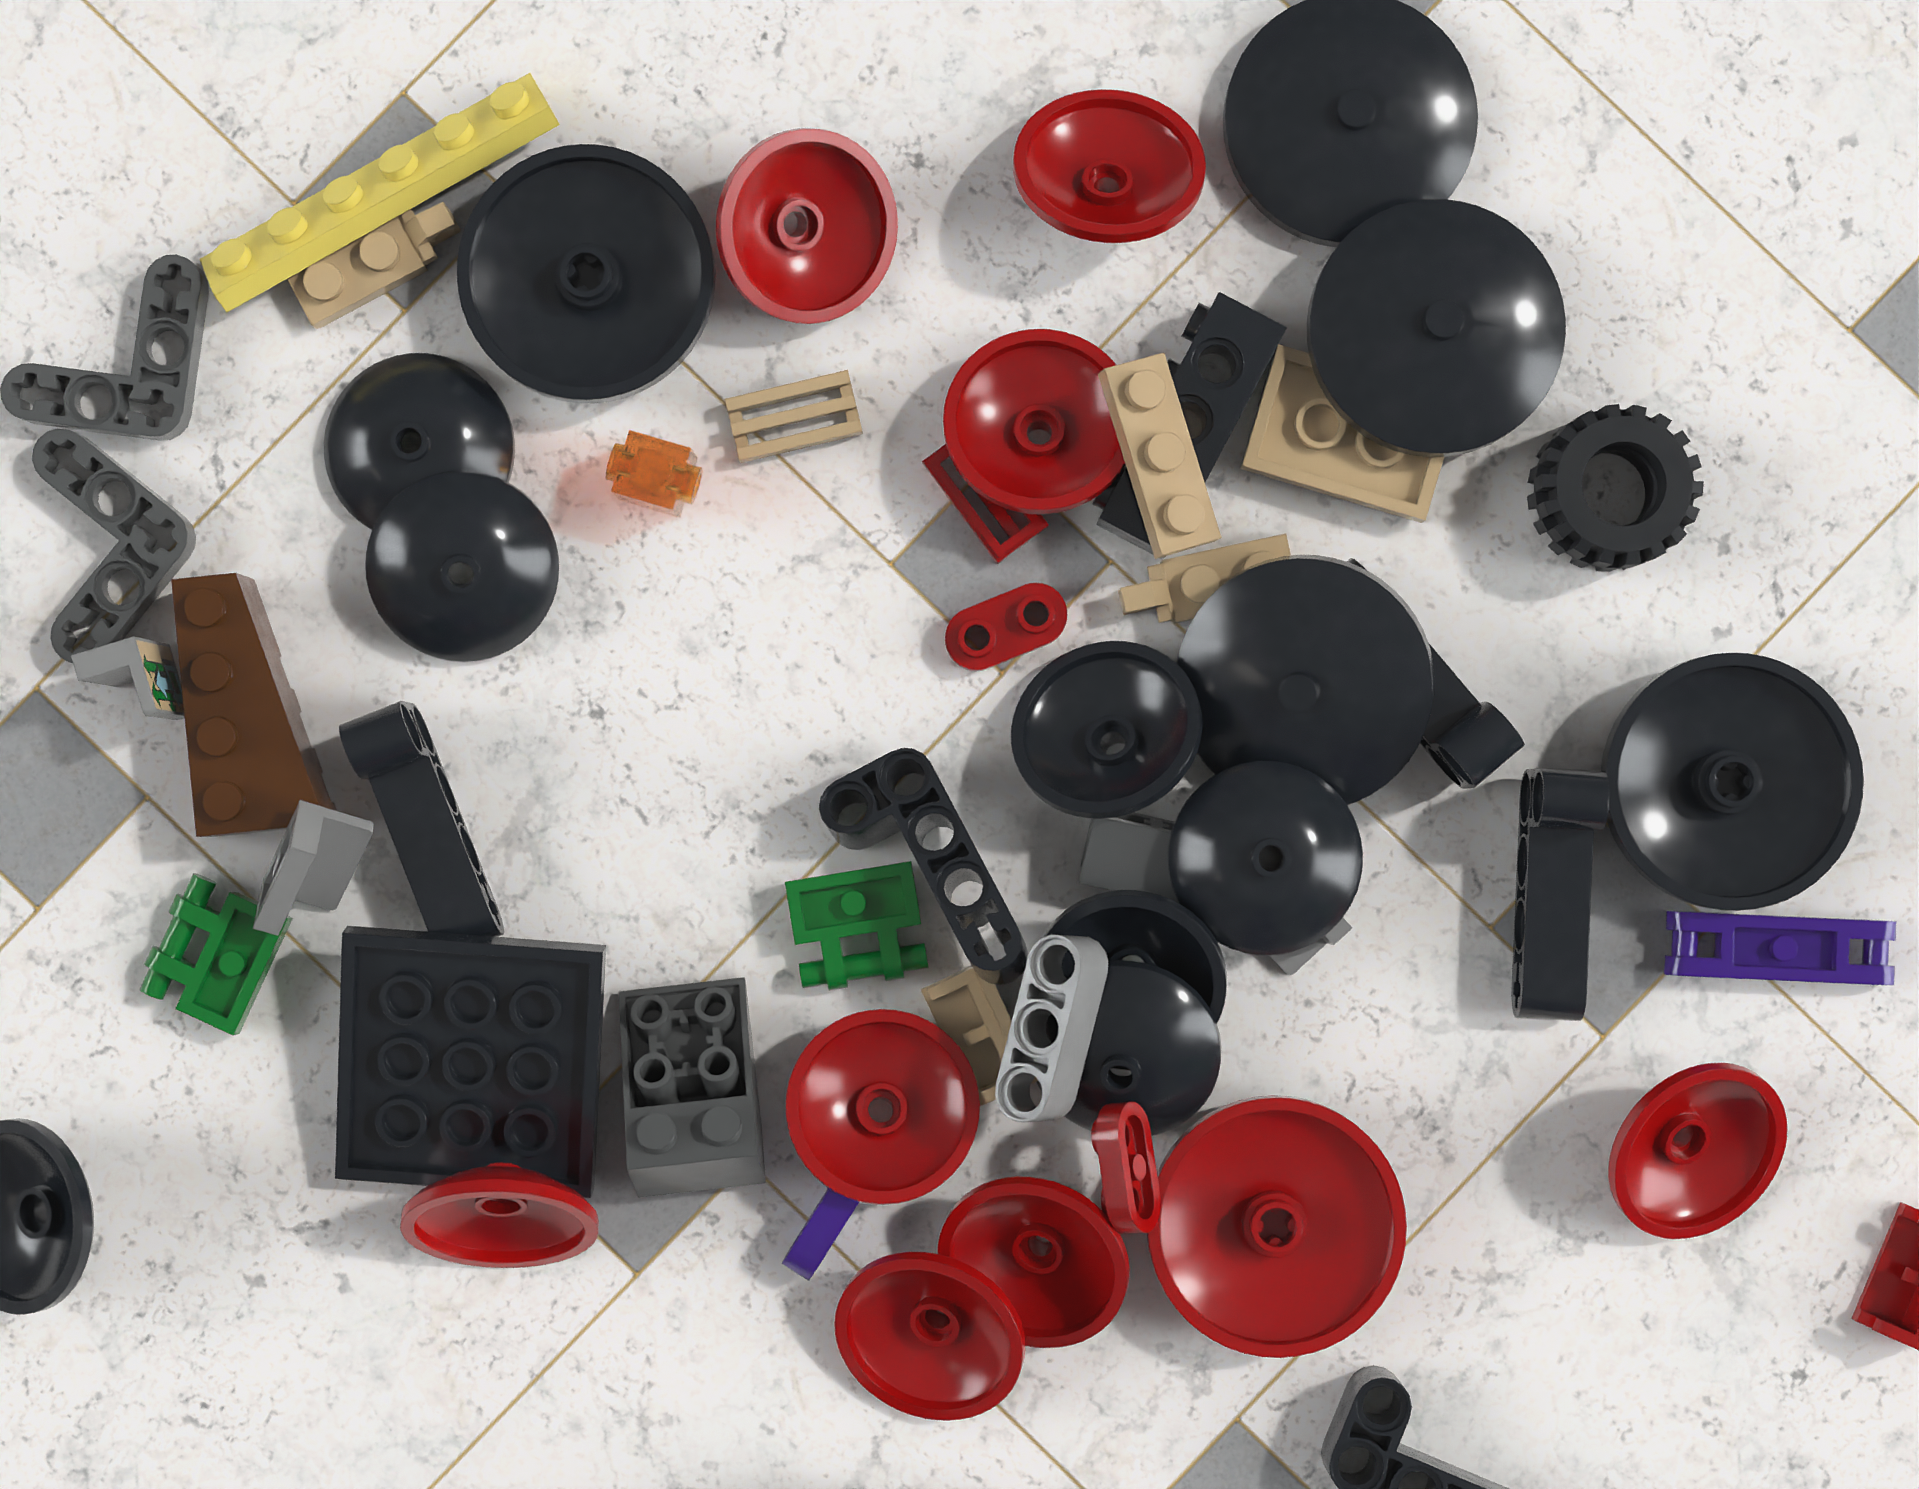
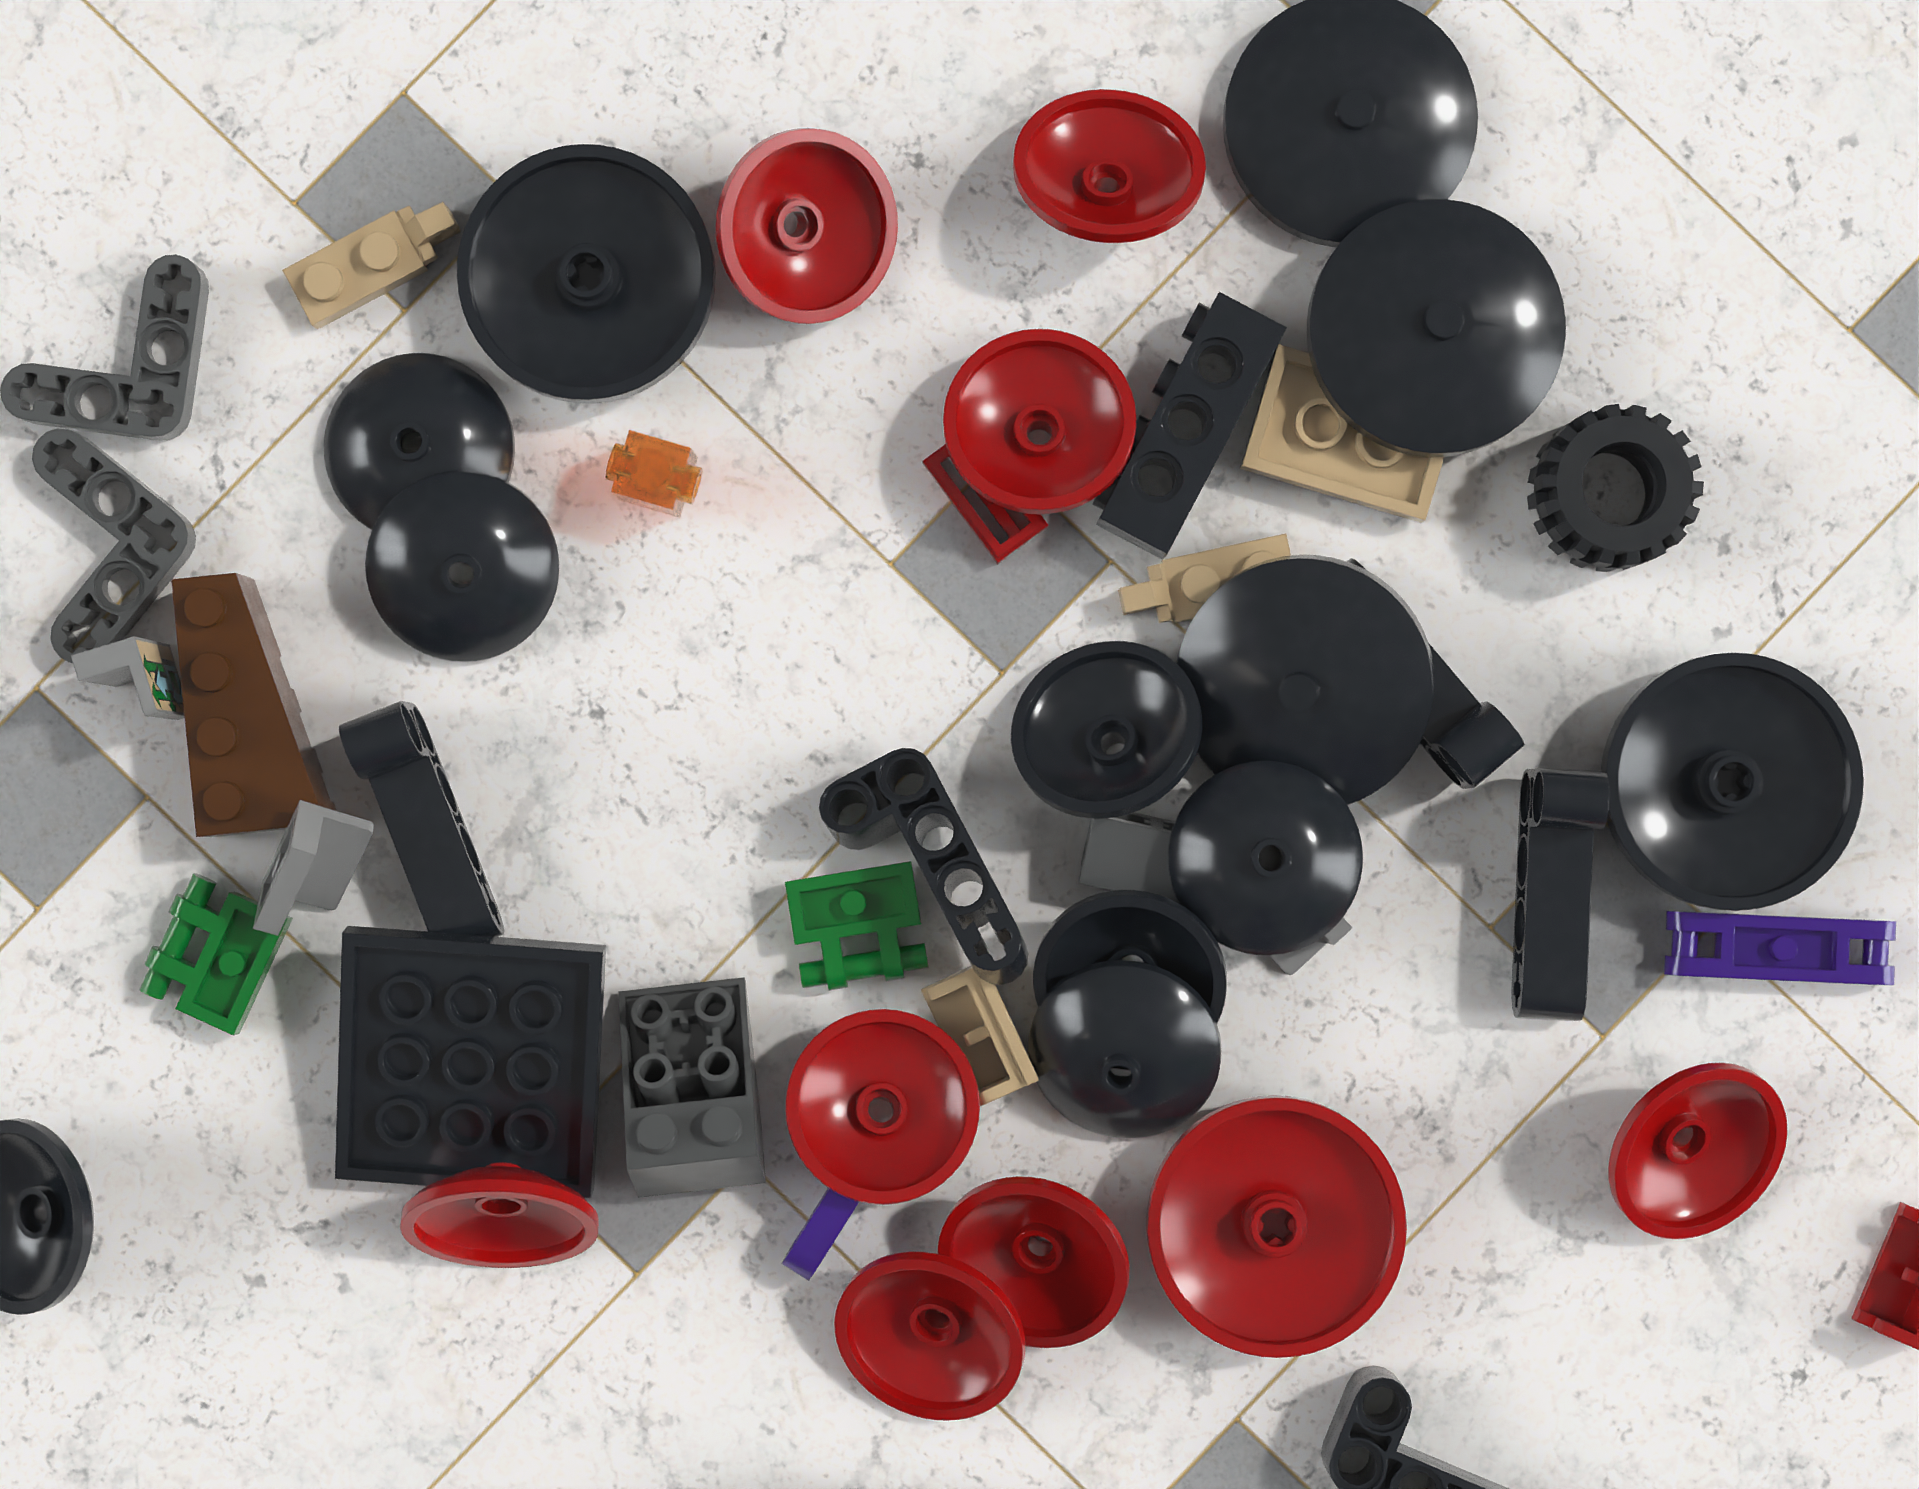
(378, 192): light yellow plate -> none
(788, 392): tan tile -> none
(1005, 624): red plate -> none
(1029, 1050): light grey beam -> none
(1127, 1167): red plate -> none
(1159, 455): tan plate -> none

